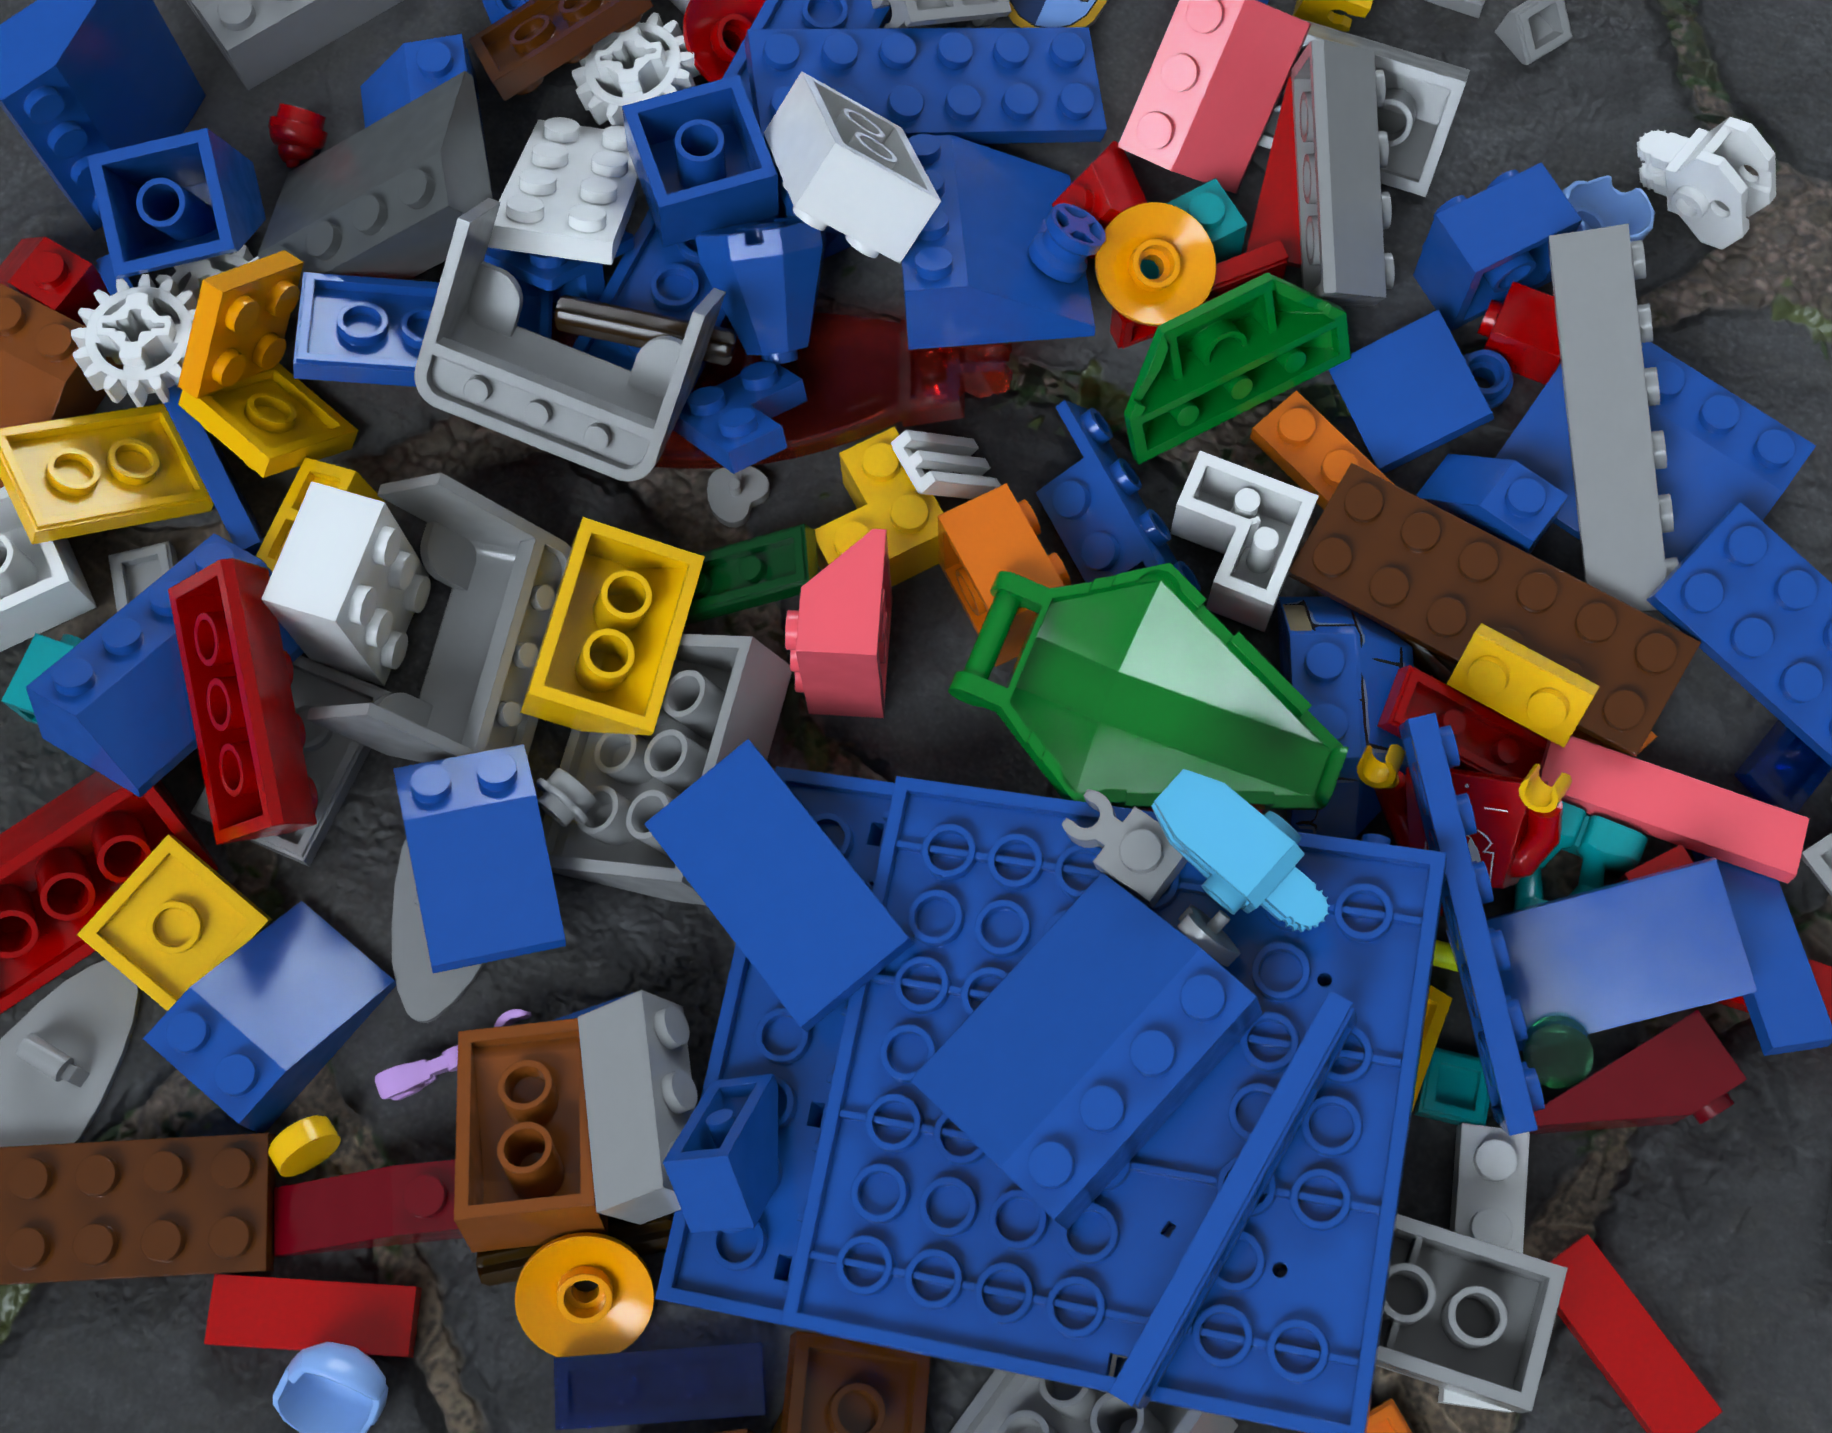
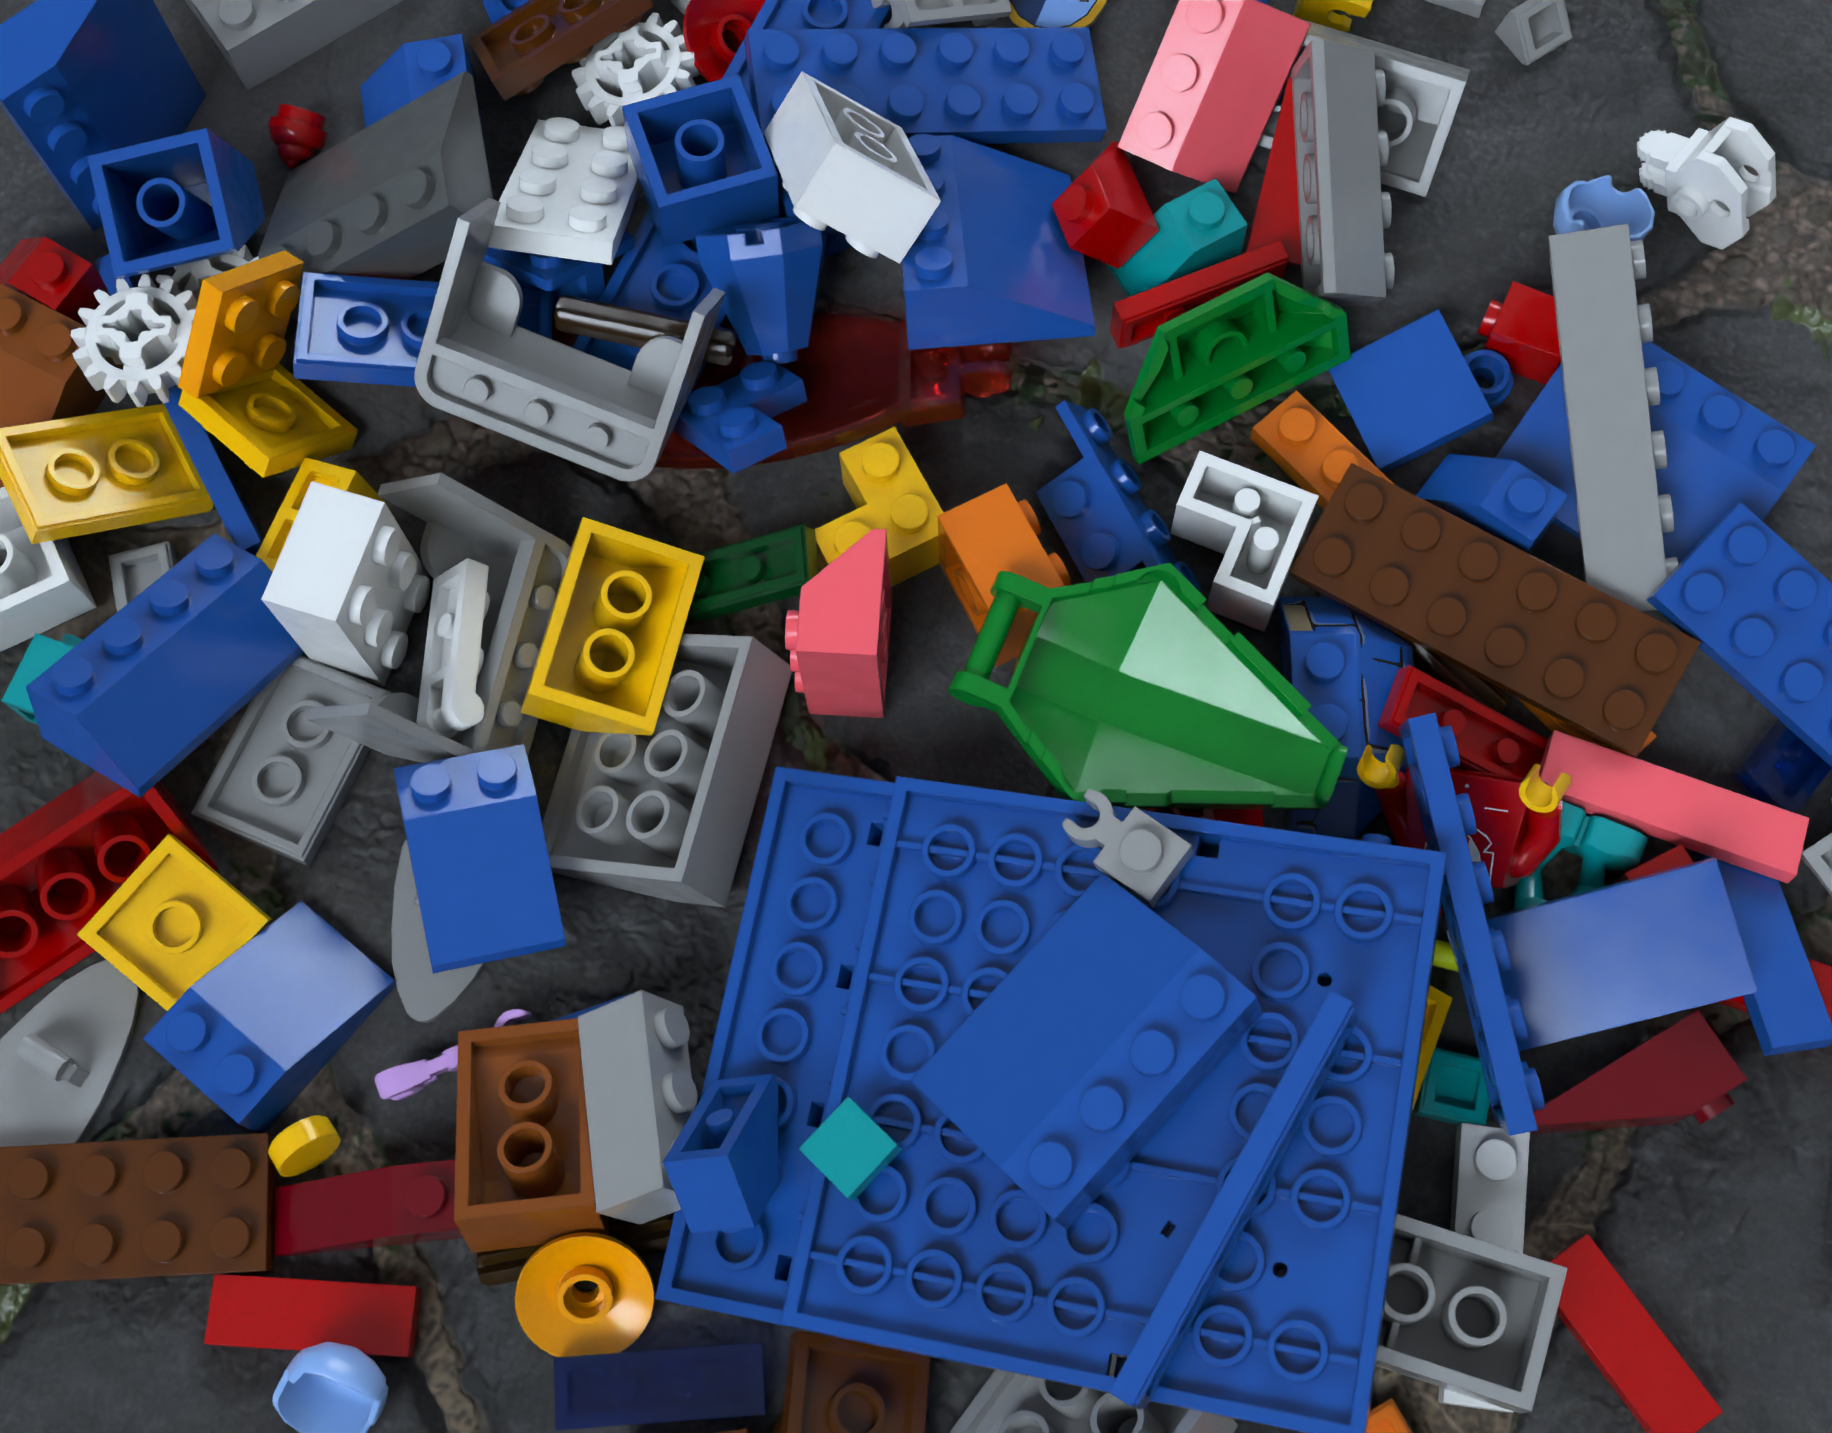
(242, 704): red slope -> none
(454, 650): none -> white plate
(565, 798): light grey plate -> none
(736, 494): light grey piece -> none
(778, 885): blue tile -> none
(850, 1149): none -> teal tile
(943, 455): white tile -> none
(1066, 243): blue wheel -> none
(1176, 246): light orange dish -> none
(1209, 934): light grey piece -> none
(1239, 851): medium azure hinge -> none
(1491, 241): blue brick -> none
(1522, 685): yellow plate -> none
(1558, 1051): clear green tile -> none

